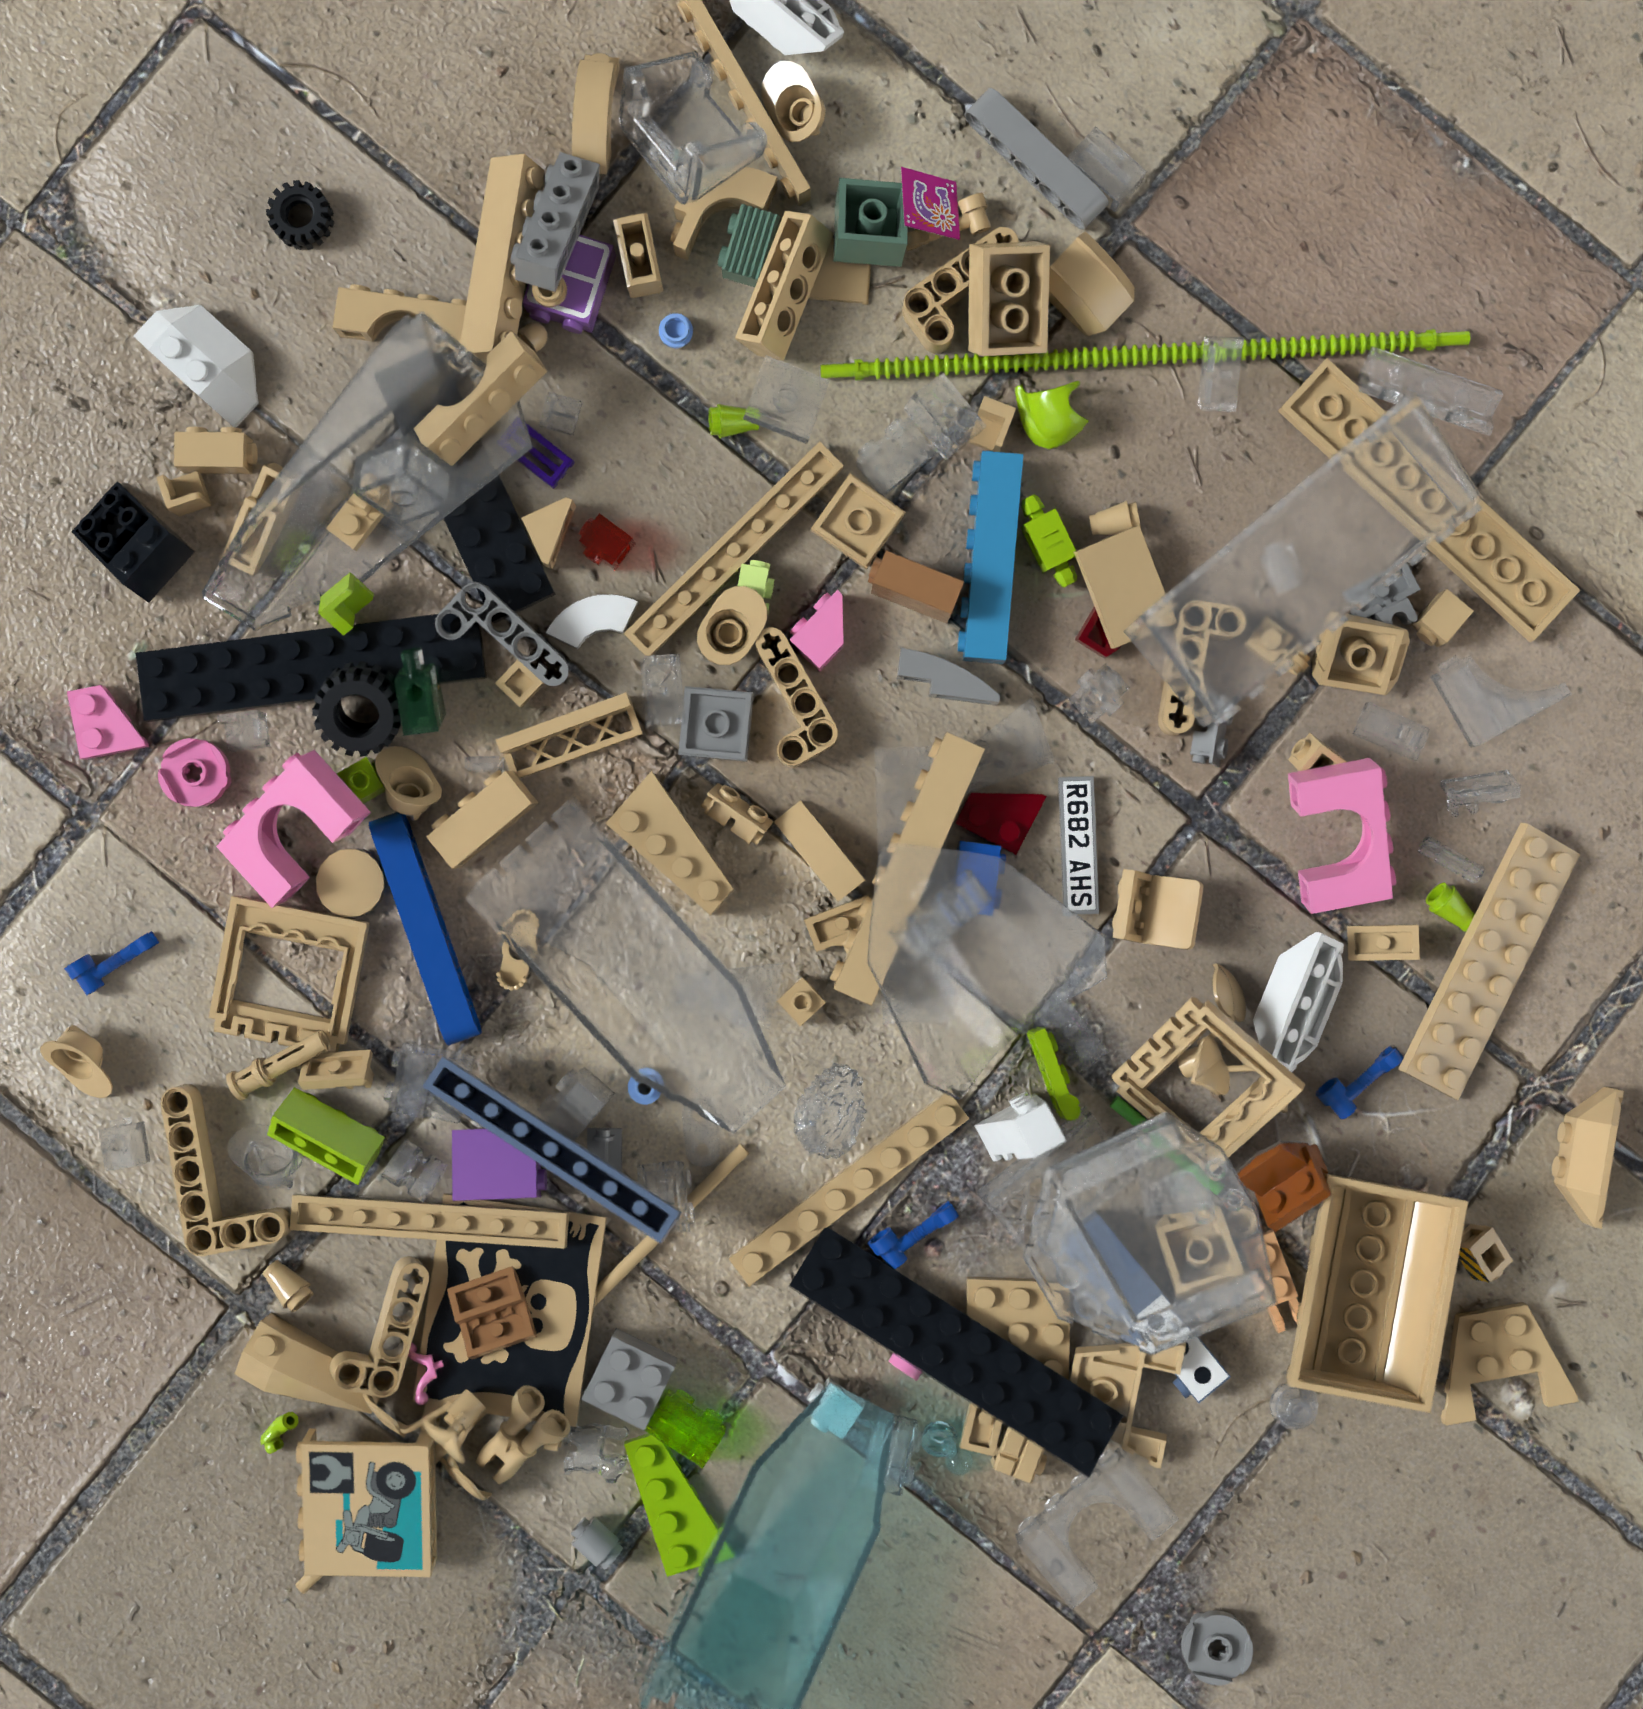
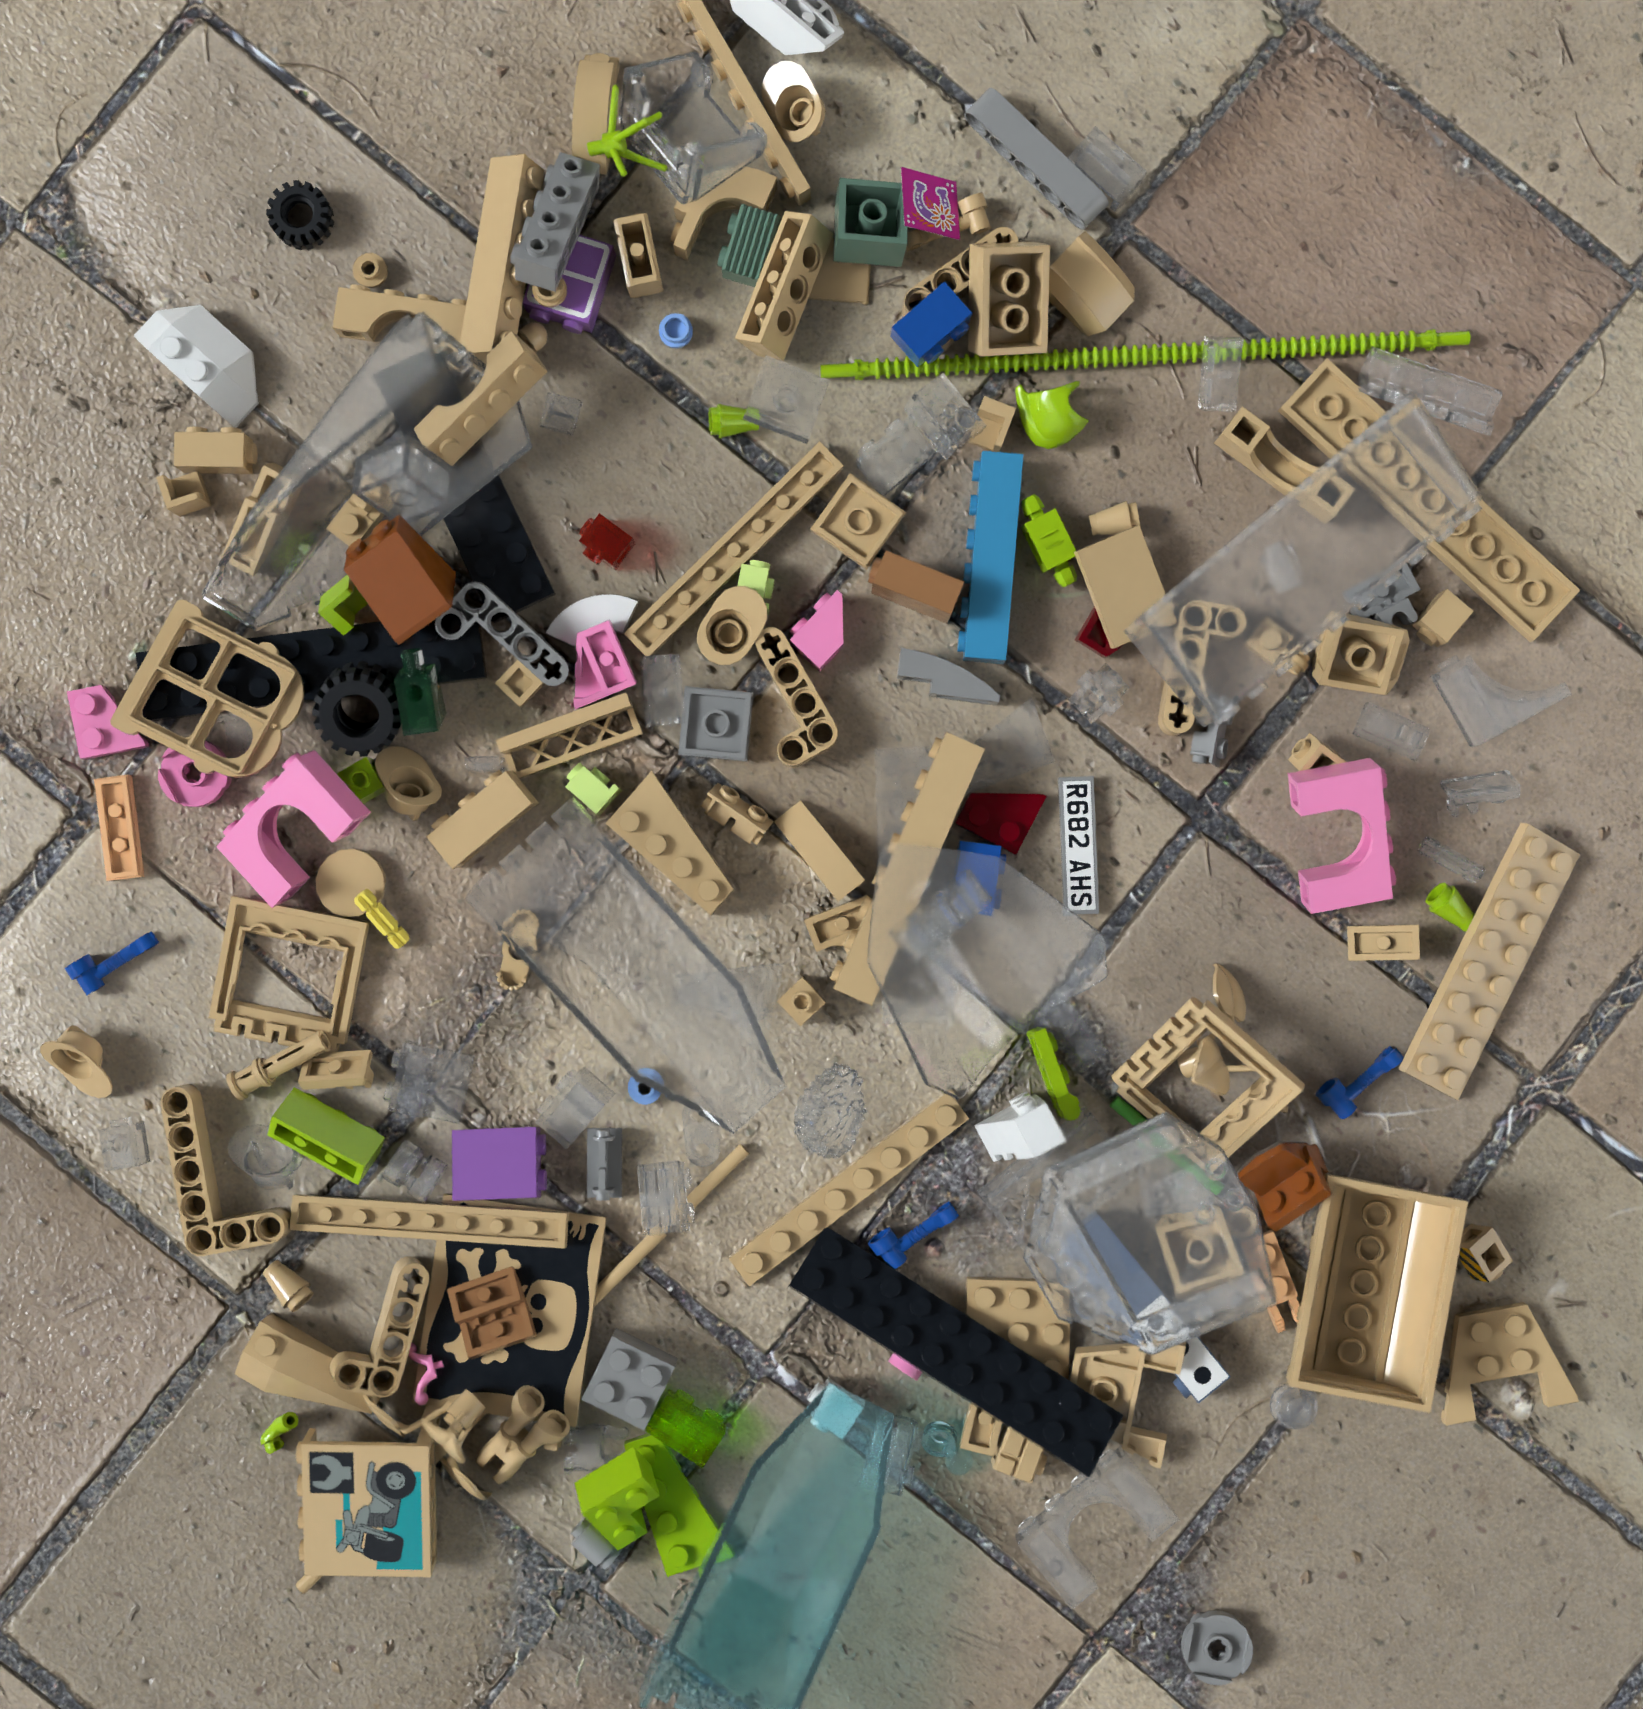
(119, 827): none -> light nougat tile
(132, 542): black slope -> none
(264, 721): none -> tan window
(377, 277): none -> tan plate
(381, 918): none -> light yellow axle
(400, 577): none -> dark orange slope
(425, 928): blue beam -> none
(548, 529): tan slope -> none
(552, 1149): sand blue brick -> none
(559, 472): dark purple tile -> none
(592, 788): none -> yellowish green brick
(600, 665): none -> bright pink wing
(614, 141): none -> lime plant
(614, 1497): none -> lime brick
(932, 325): none -> blue brick
(1157, 910): tan bracket -> none
(1256, 448): none -> tan arch
(1299, 999): white wedge -> none
(1587, 1154): tan wedge -> none

